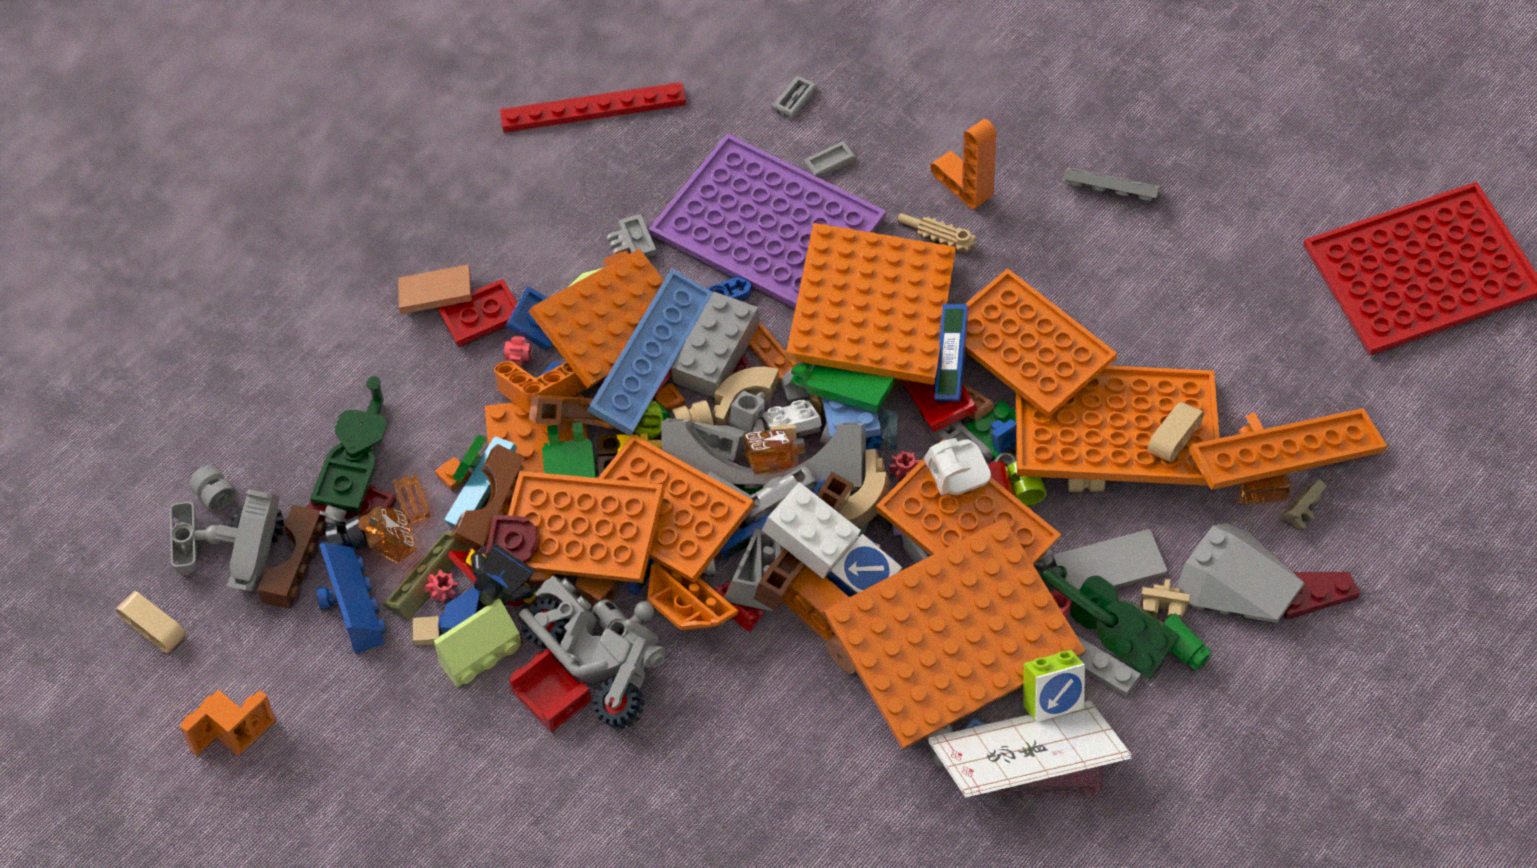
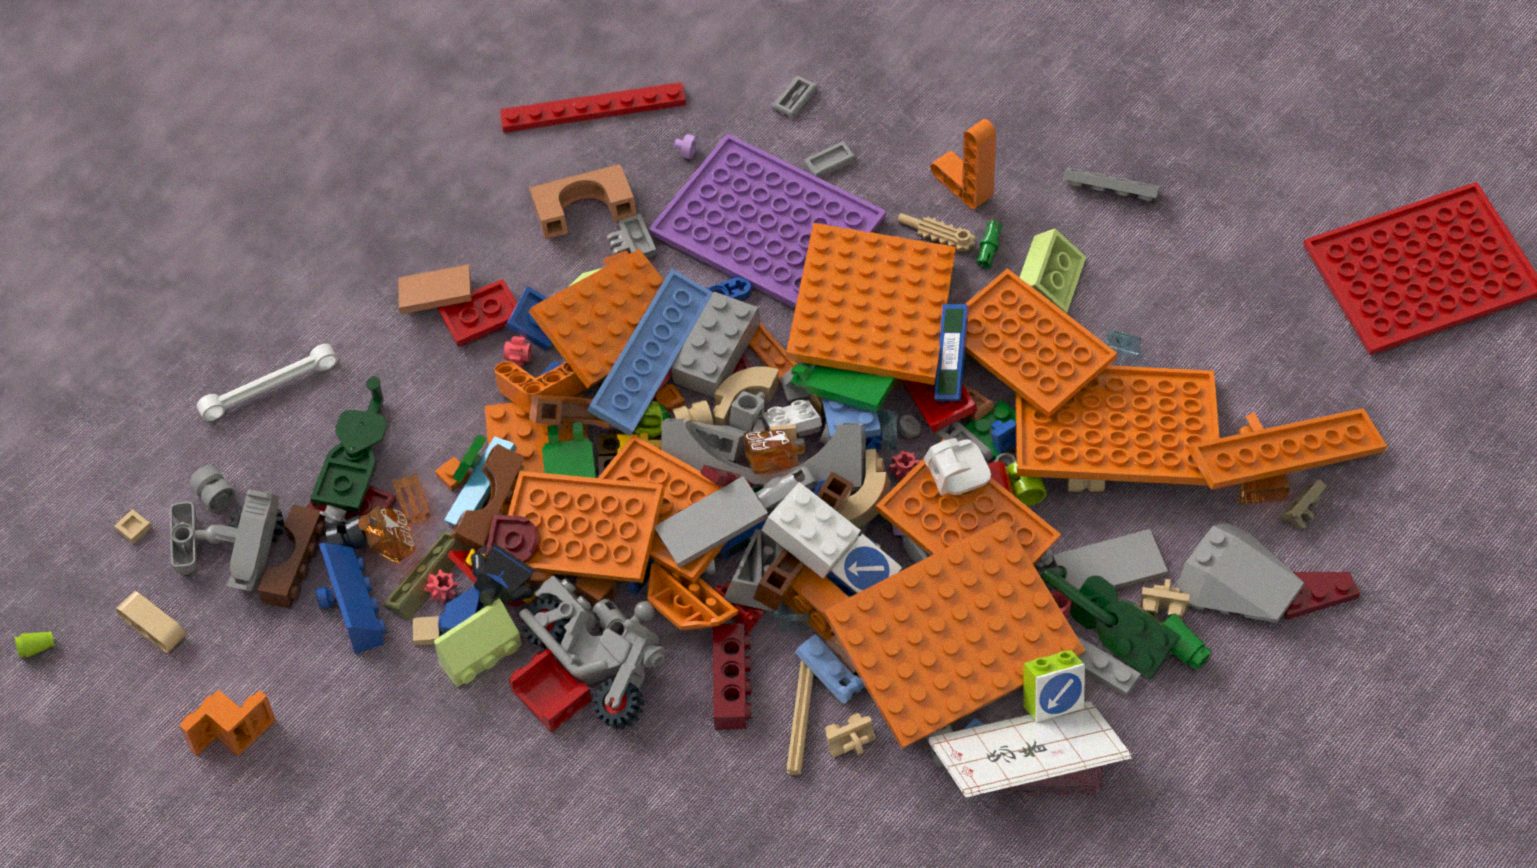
(33, 643): none -> lime cone
(132, 526): none -> tan tile
(214, 406): none -> white piece
(602, 184): none -> nougat arch
(687, 146): none -> lavender tile
(711, 522): none -> light grey tile
(721, 476): none -> dark red tile
(726, 713): none -> dark red brick
(784, 620): none -> clear light blue bracket
(800, 720): none -> tan axle
(829, 669): none -> light blue plate
(850, 737): none -> tan hips
(909, 426): none -> light grey piece
(989, 244): none -> green pin
(1053, 267): none -> yellowish green slope
(1123, 341): none -> clear light blue bracket
(1175, 431): tan beam -> none

